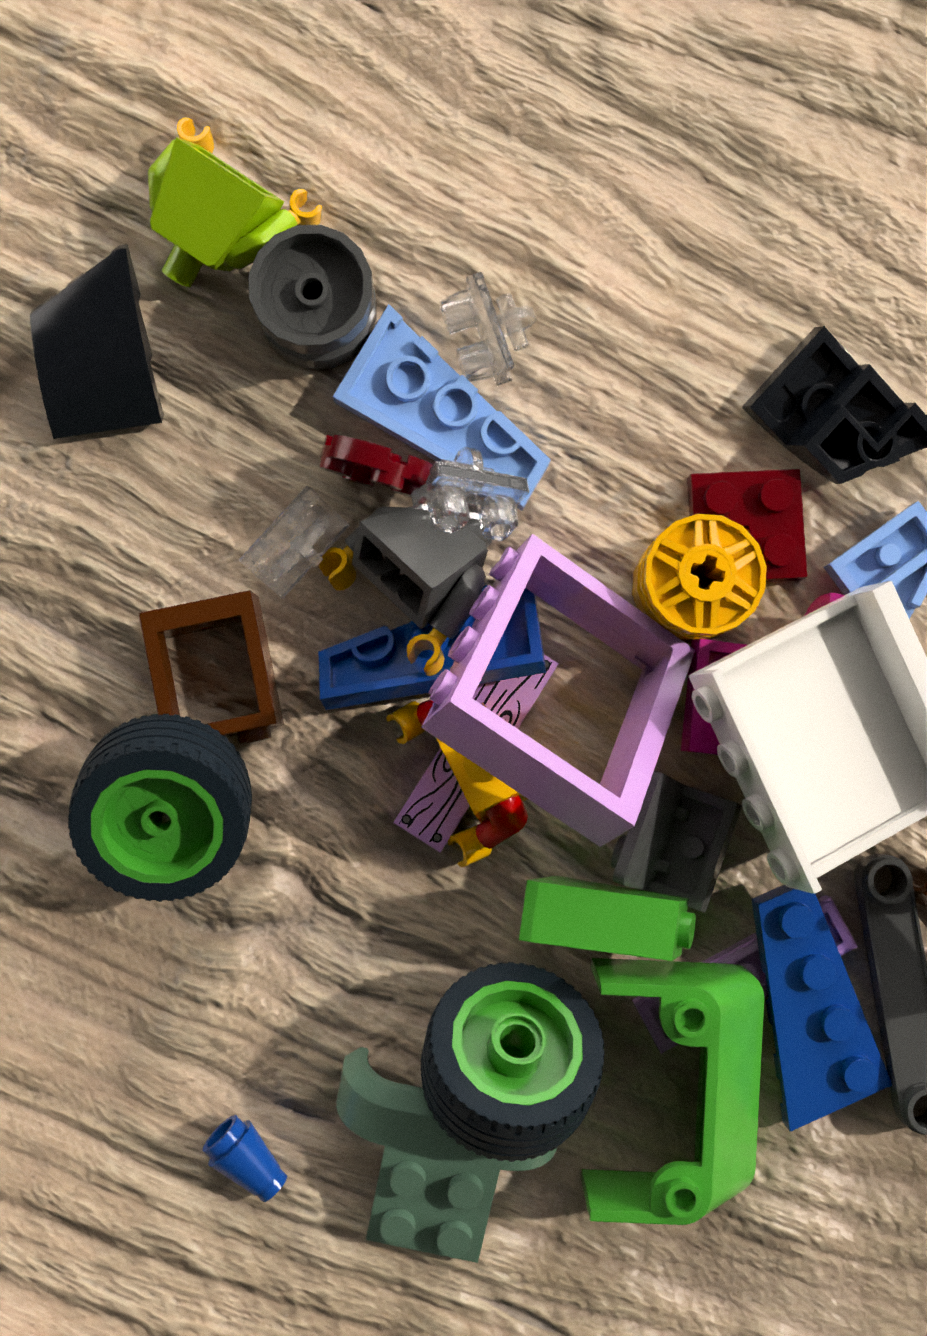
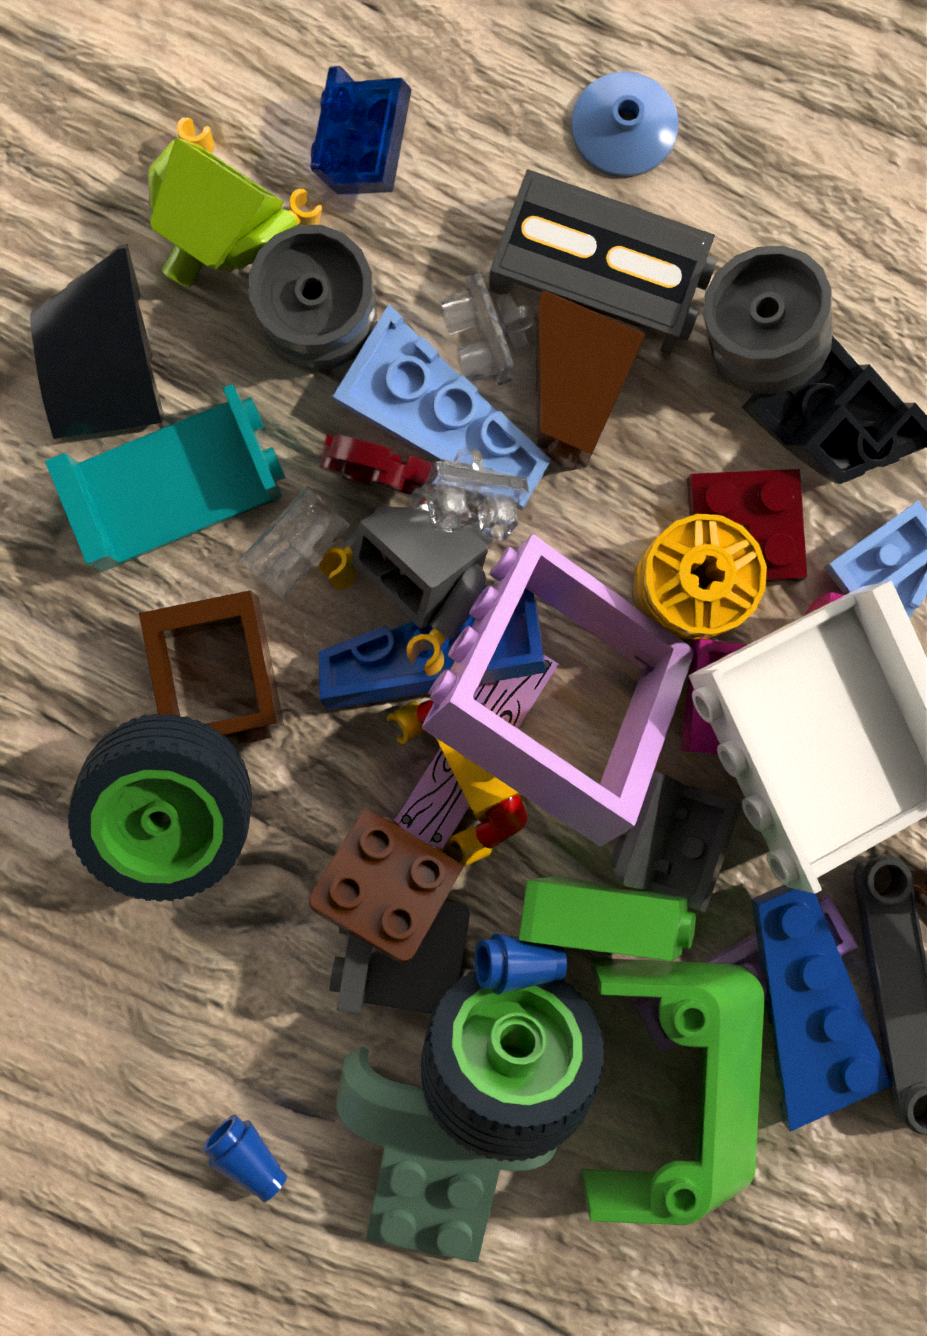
(168, 483): none -> teal panel
(359, 133): none -> clear blue bracket
(385, 886): none -> reddish brown bracket
(414, 985): none -> dark grey bracket
(514, 964): none -> blue cone
(578, 376): none -> reddish brown slope
(604, 256): none -> dark grey panel
(621, 145): none -> medium blue dish
(769, 319): none -> dark grey wheel

